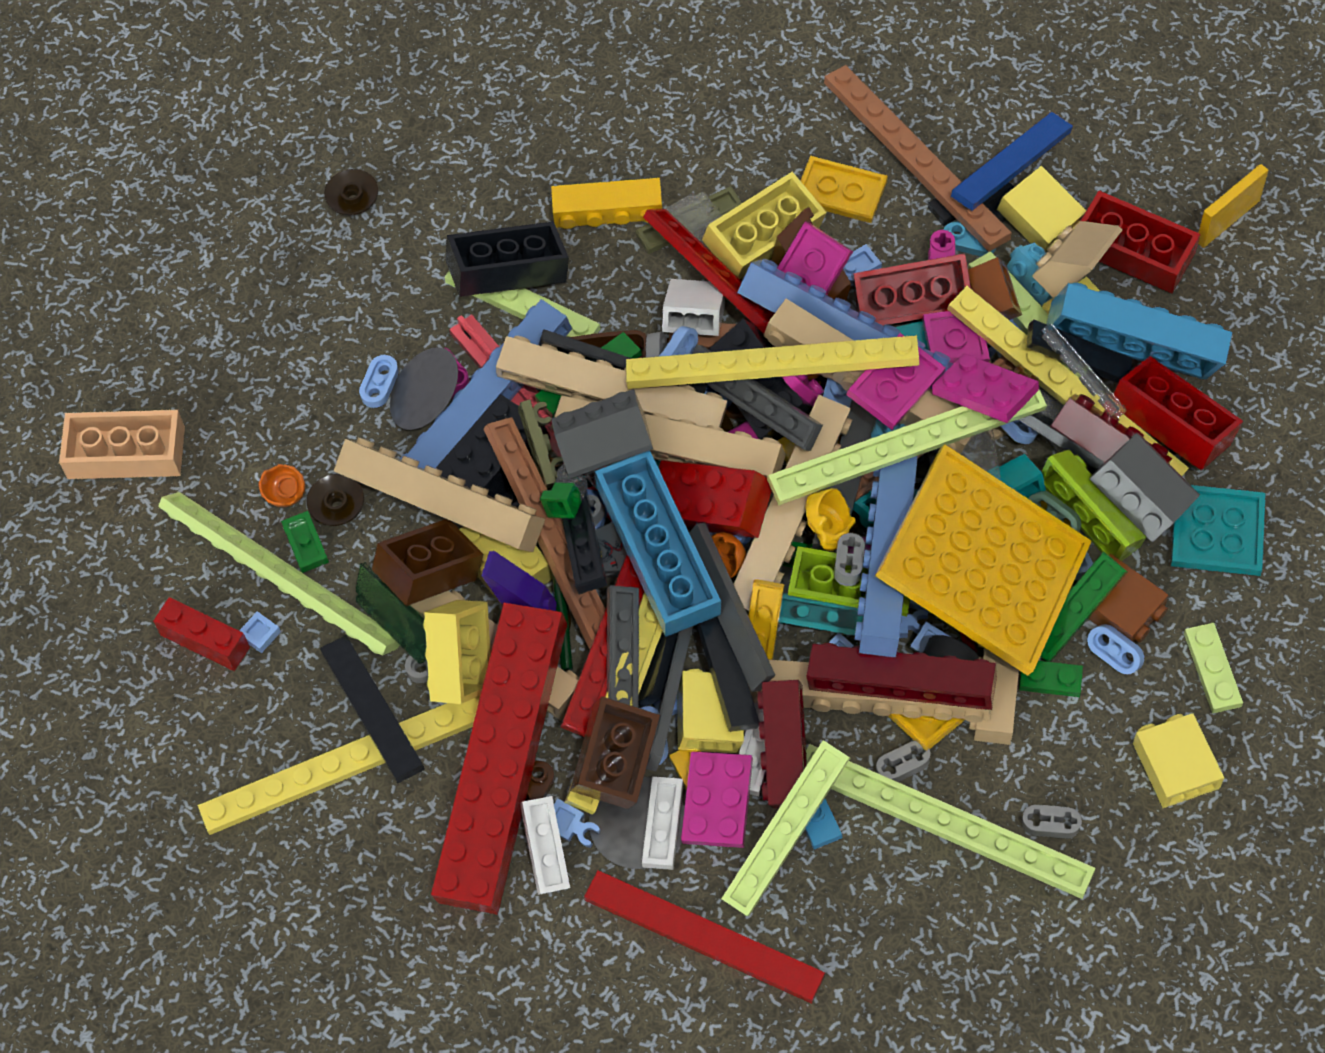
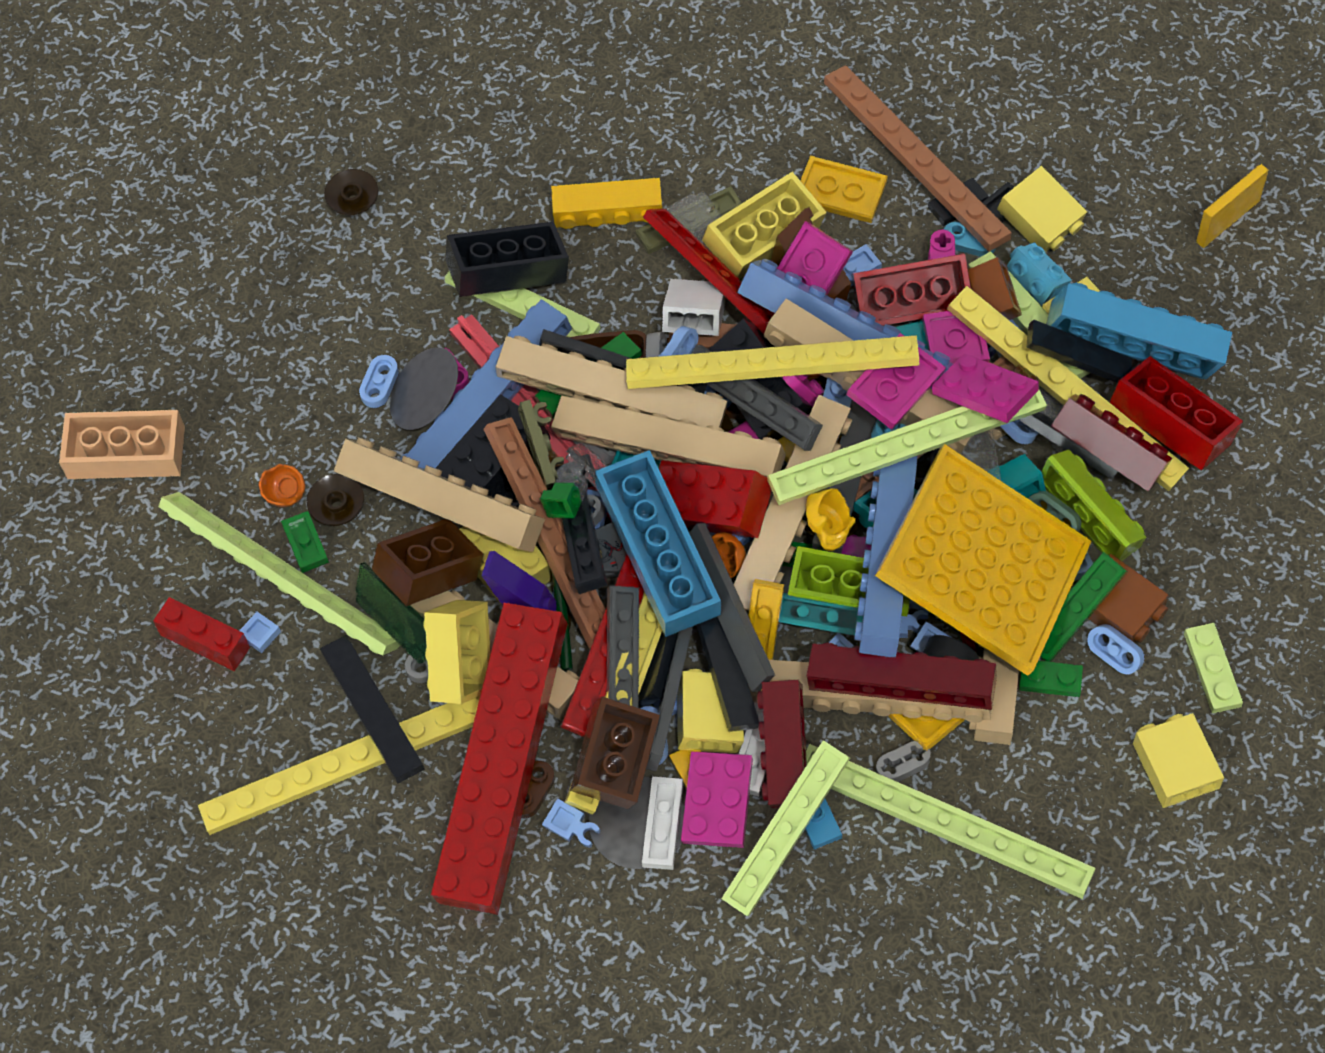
(544, 845): white plate -> none
(602, 433): dark grey slope -> none
(705, 936): red tile -> none
(854, 560): light grey beam -> none
(1011, 161): blue tile -> none
(1051, 828): light grey beam -> none
(1074, 254): tan slope -> none
(1088, 377): clear windscreen -> none
(1144, 487): dark grey slope -> none
(1147, 245): red brick -> none
(1221, 532): teal plate -> none

